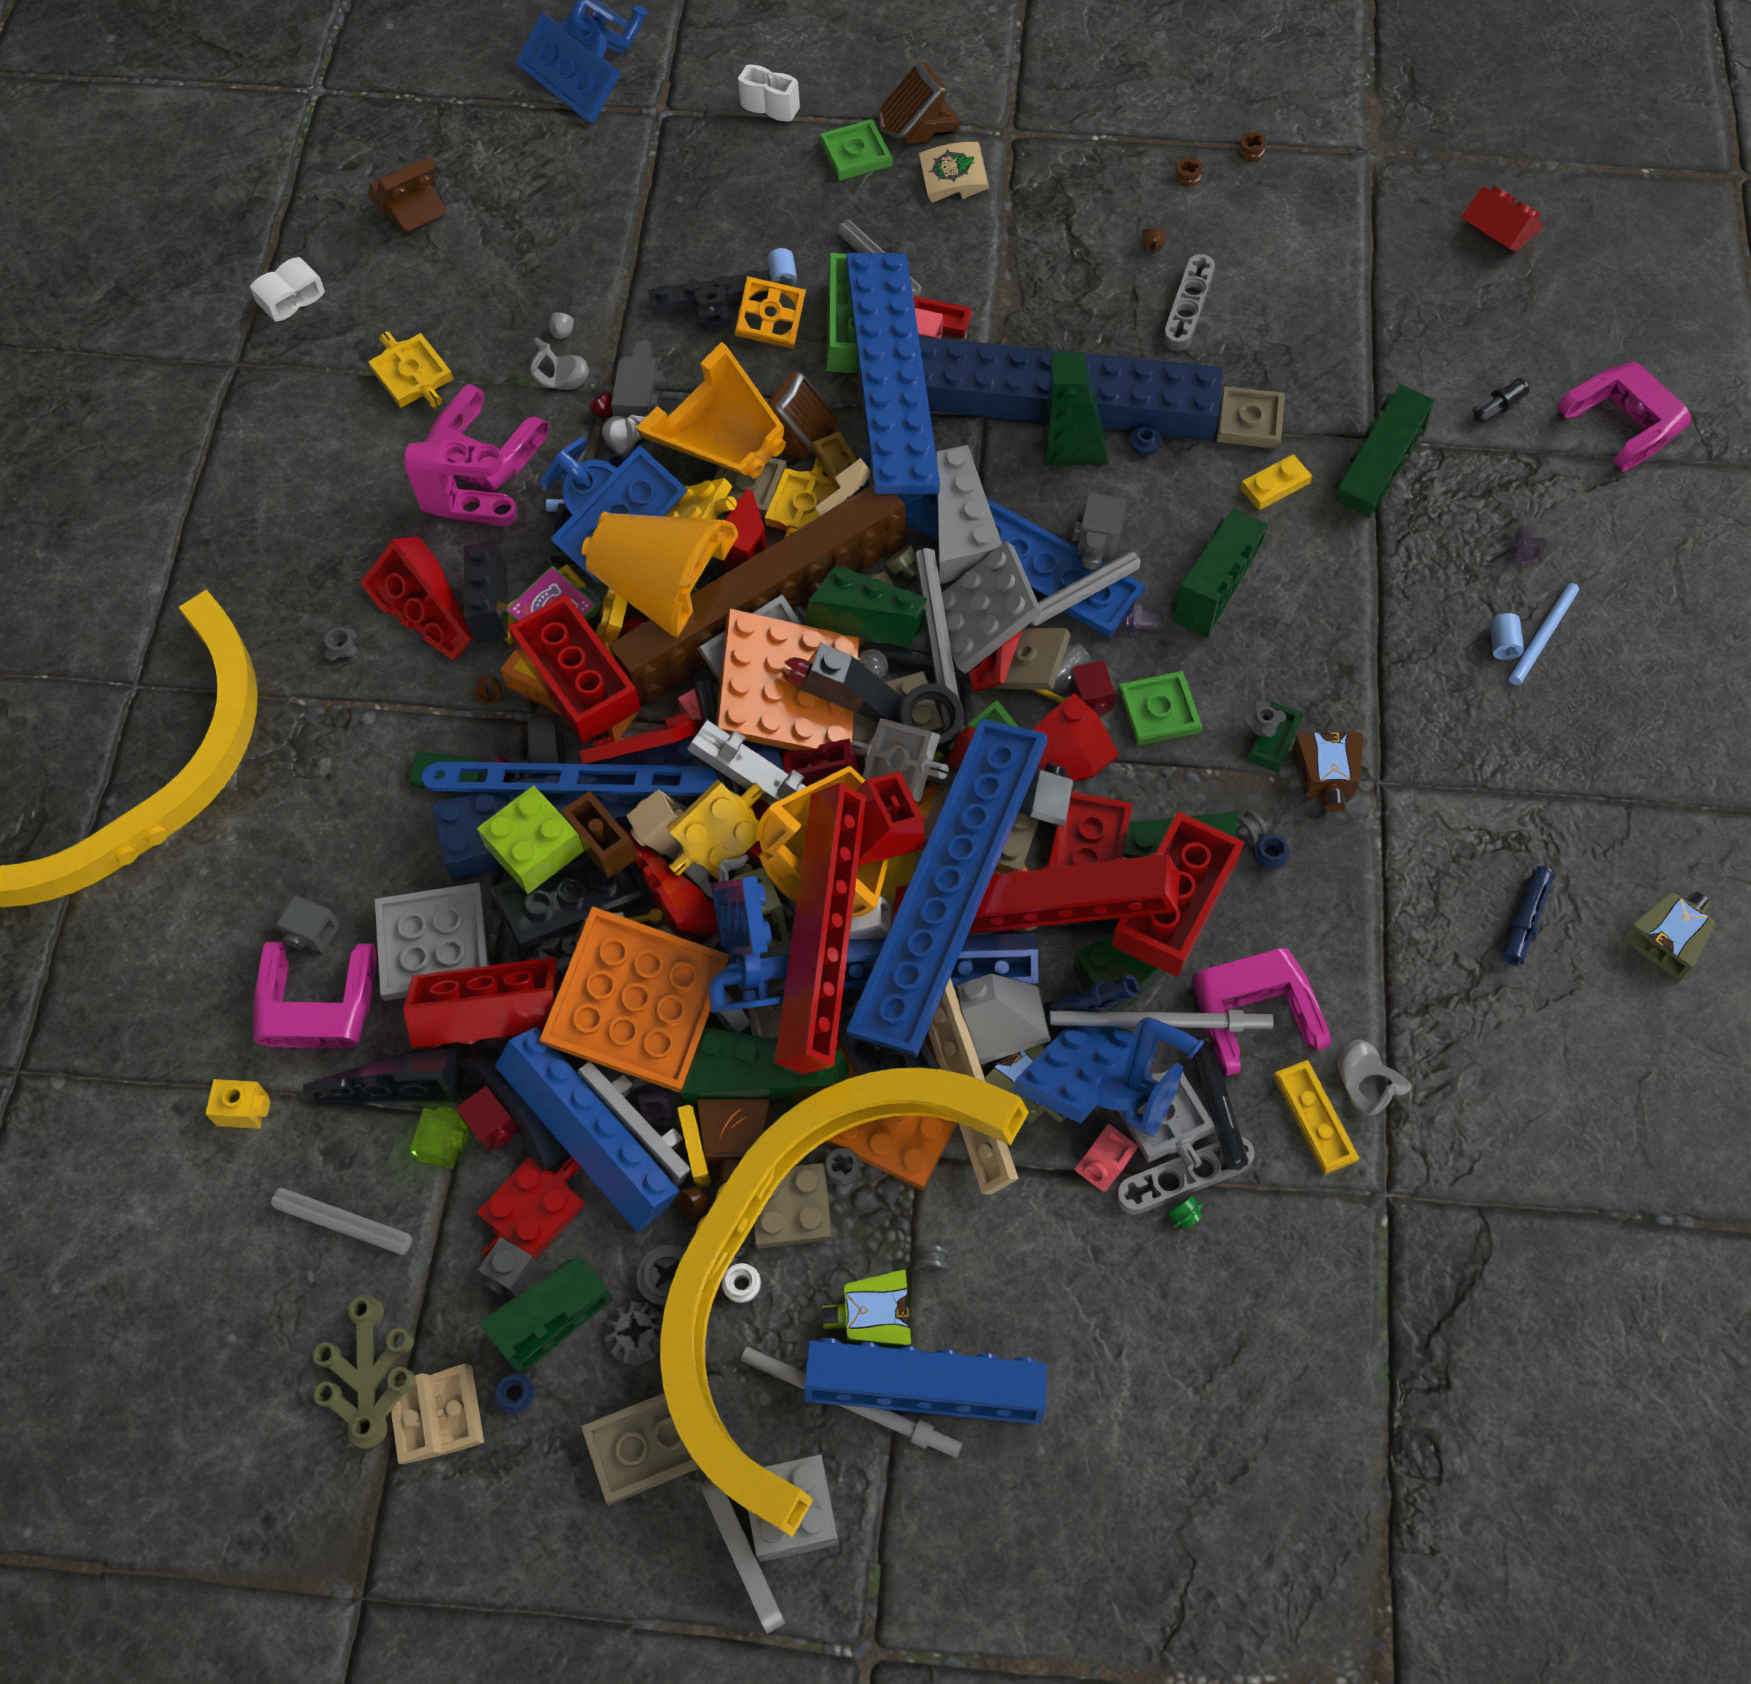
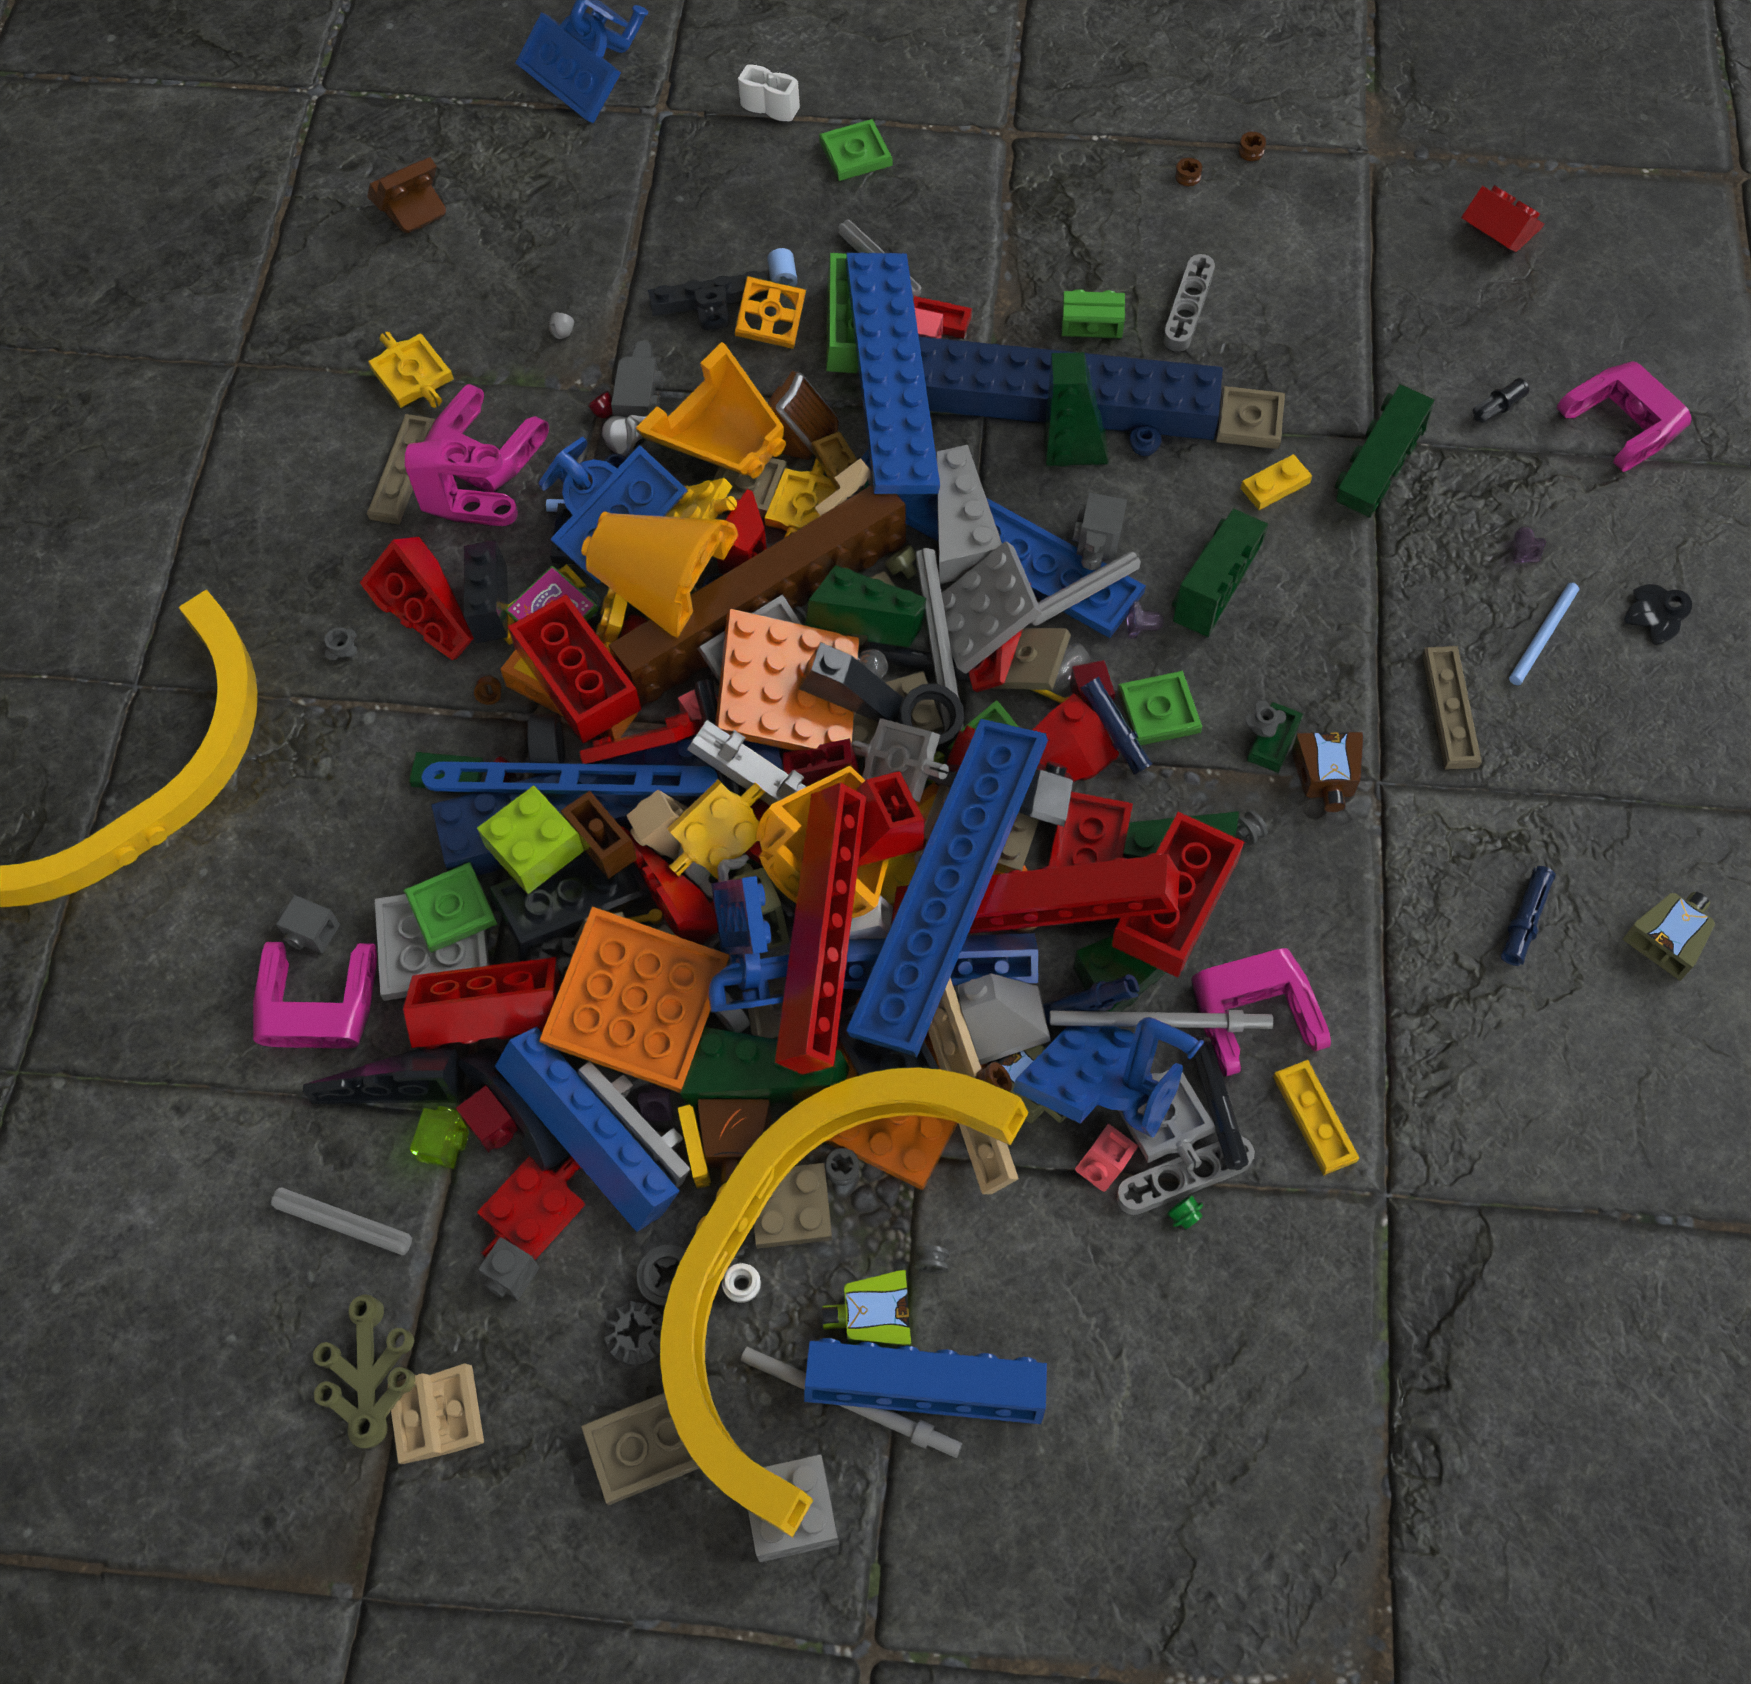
(237, 1104): yellow brick -> none
(287, 289): white brick -> none
(394, 485): none -> dark tan tile
(450, 907): none -> bright green tile
(505, 1385): dark blue plate -> none
(546, 1313): dark green wedge -> none
(569, 370): light grey piece -> none
(692, 1202): reddish brown hinge -> none
(743, 1556): light grey beam -> none
(798, 670): dark red hinge -> none
(917, 107): reddish brown piece -> none
(953, 170): tan slope -> none
(995, 1075): none -> reddish brown bush
(1093, 314): none -> bright green brick
(1113, 721): none -> dark blue pin
(1153, 238): reddish brown hinge -> none
(1273, 843): dark blue plate -> none
(1360, 1060): light grey piece -> none
(1451, 708): none -> dark tan tile
(1506, 636): light blue piece -> none
(1655, 612): none -> black plate

